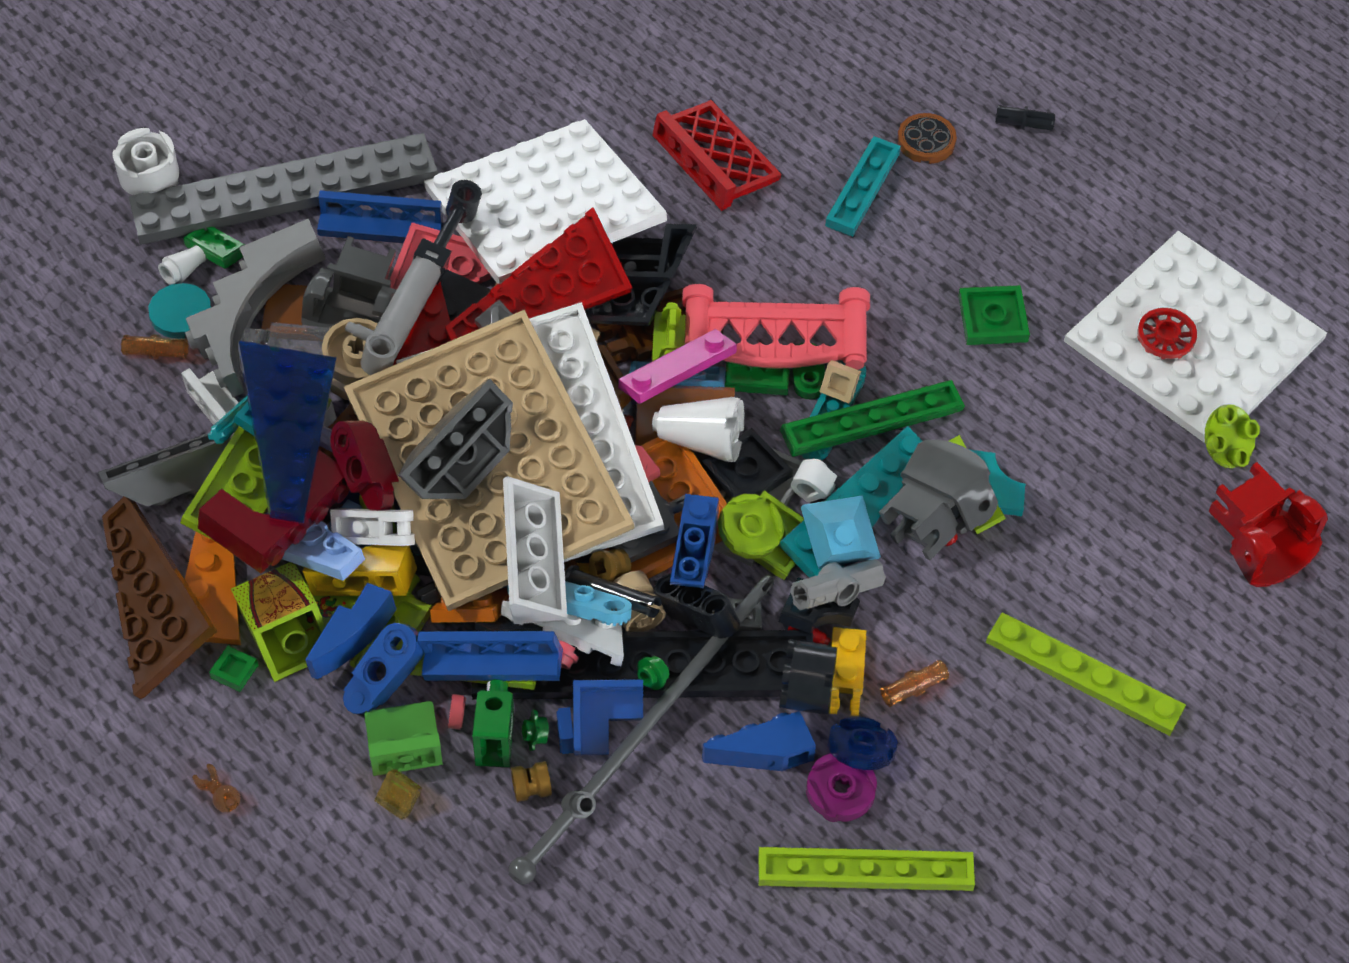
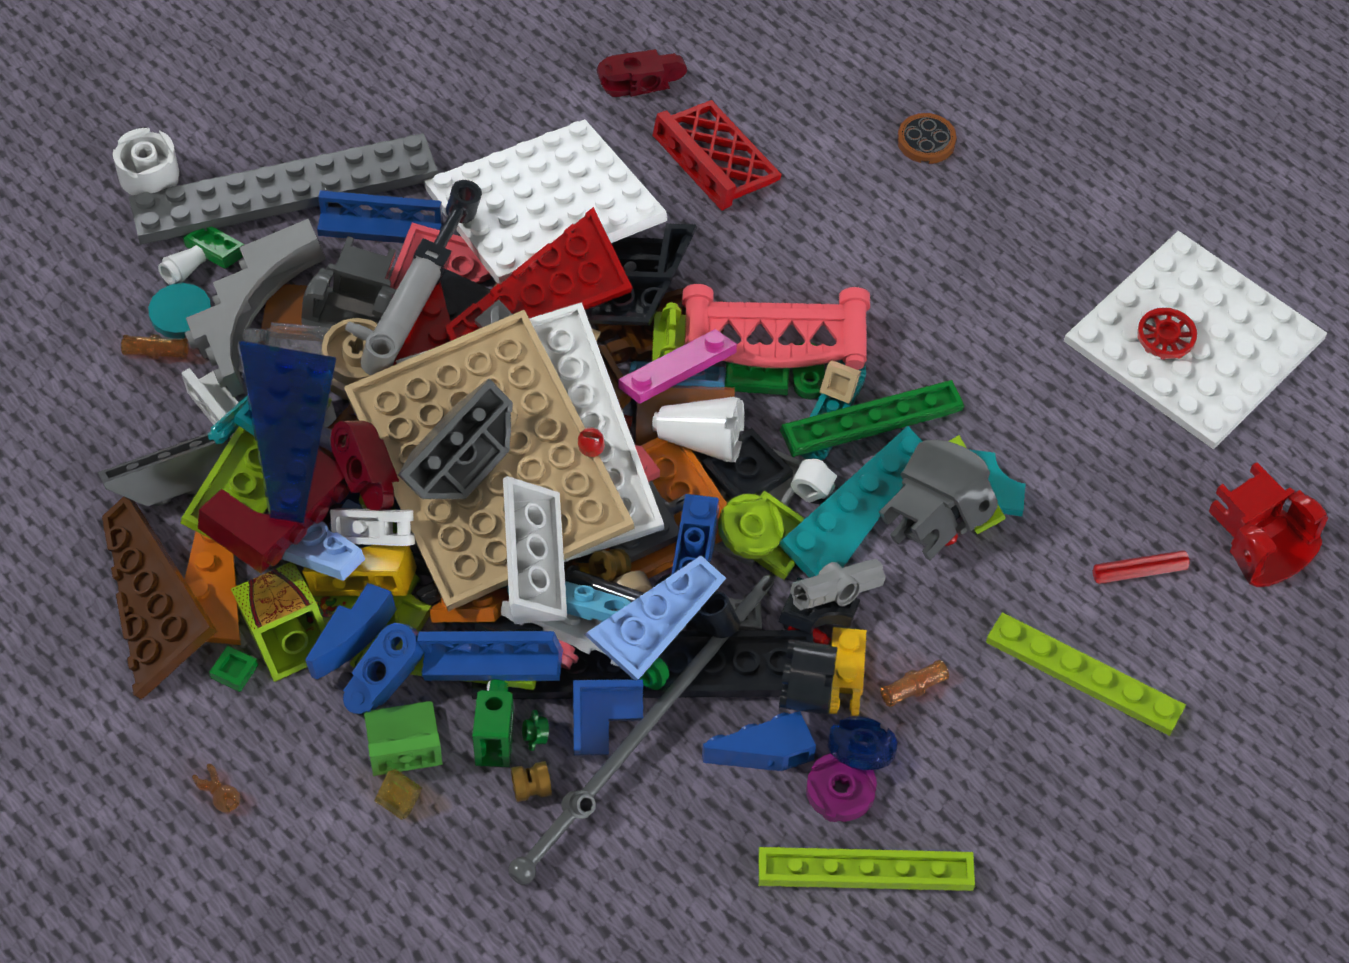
(456, 711): coral tile -> none
(565, 730): blue tile -> none
(589, 446): none -> red hinge
(639, 72): none -> dark red piece
(650, 623): none -> light blue wing
(840, 531): medium azure slope -> none
(862, 186): teal plate -> none
(993, 315): green plate -> none
(1025, 117): black axle -> none
(1141, 567): none -> red axle
(1230, 436): lime dish -> none

